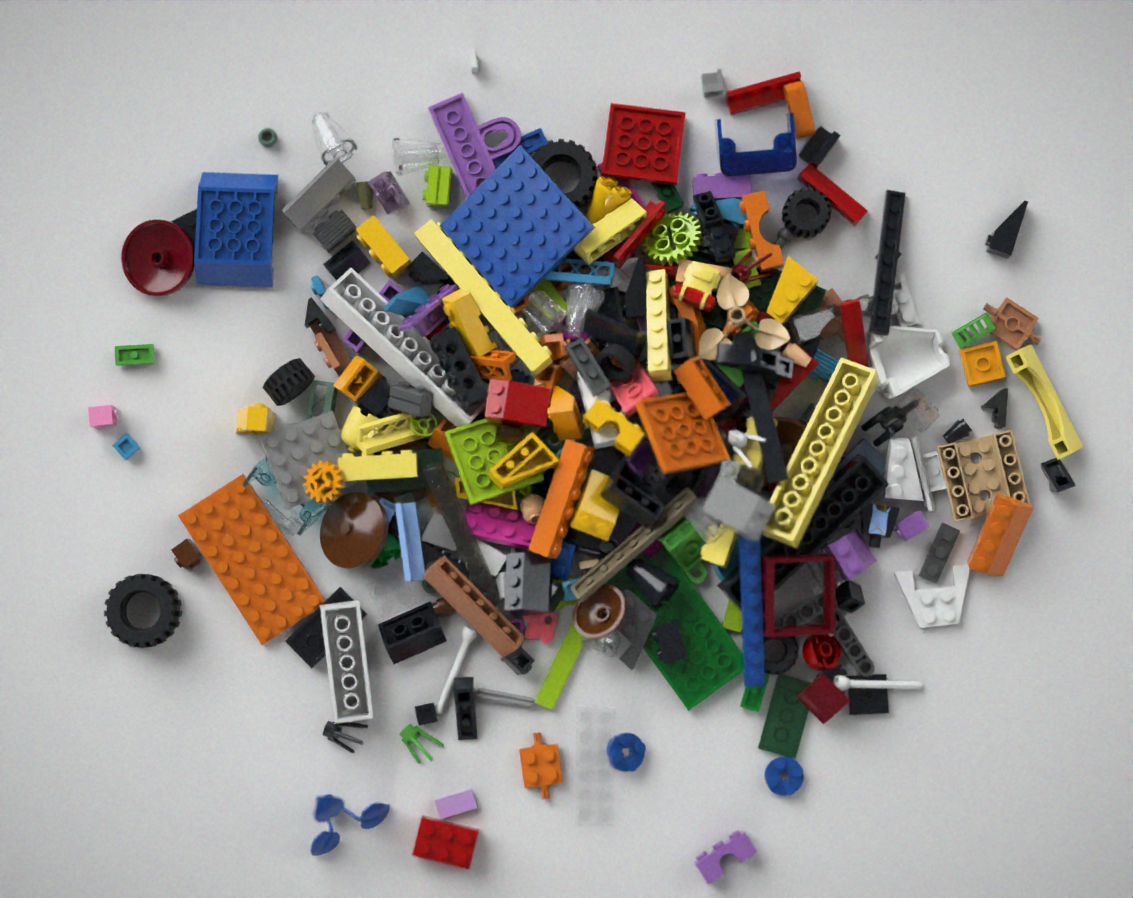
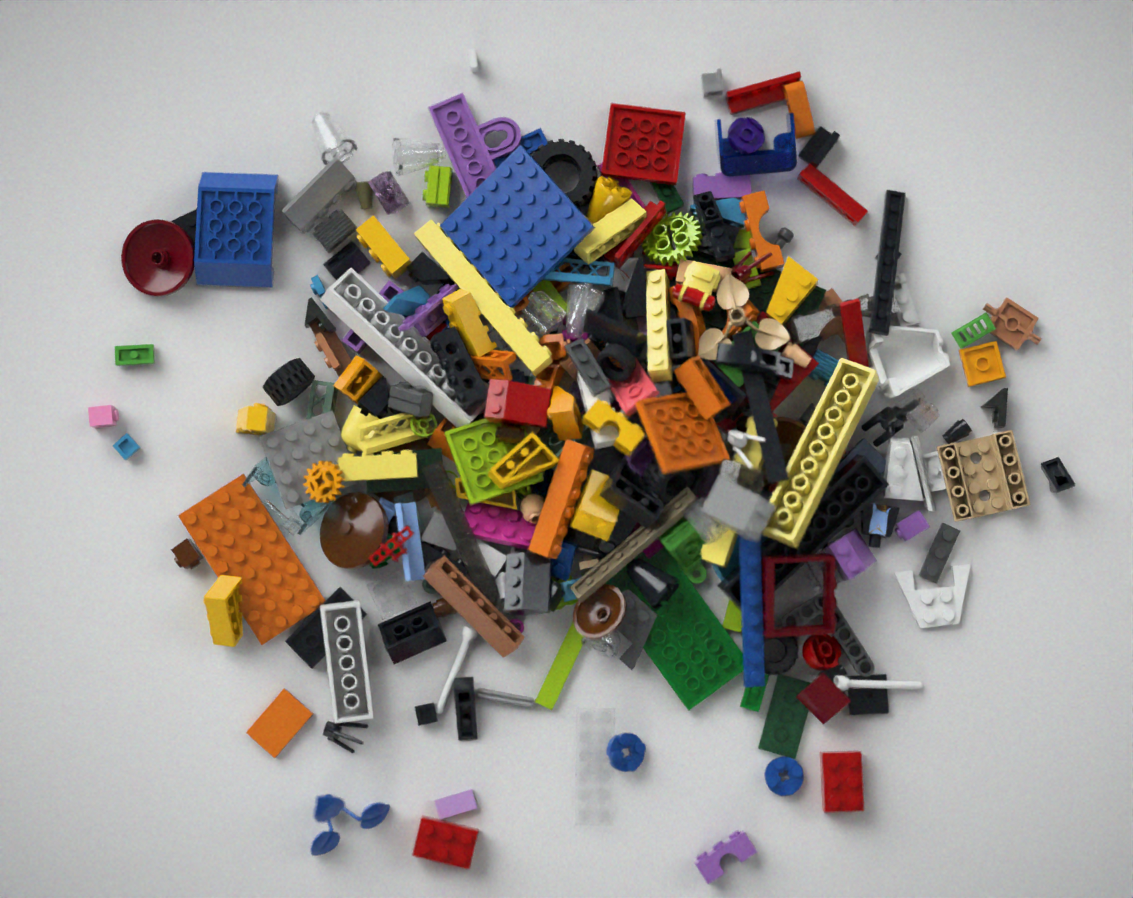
(117, 610): black tyre -> none
(223, 611): none -> yellow wedge
(265, 132): sand green plate -> none
(279, 723): none -> orange tile
(389, 552): none -> red piece
(410, 735): bright green plant -> none
(525, 661): black brick -> none
(538, 627): coral plate -> none
(541, 765): orange plate -> none
(670, 642): black brick -> none
(746, 135): none -> dark purple tile
(810, 197): black tyre -> none
(841, 781): none -> red brick
(849, 596): black panel -> none
(999, 535): orange slope -> none
(1003, 239): black slope -> none
(1061, 432): light yellow arch -> none

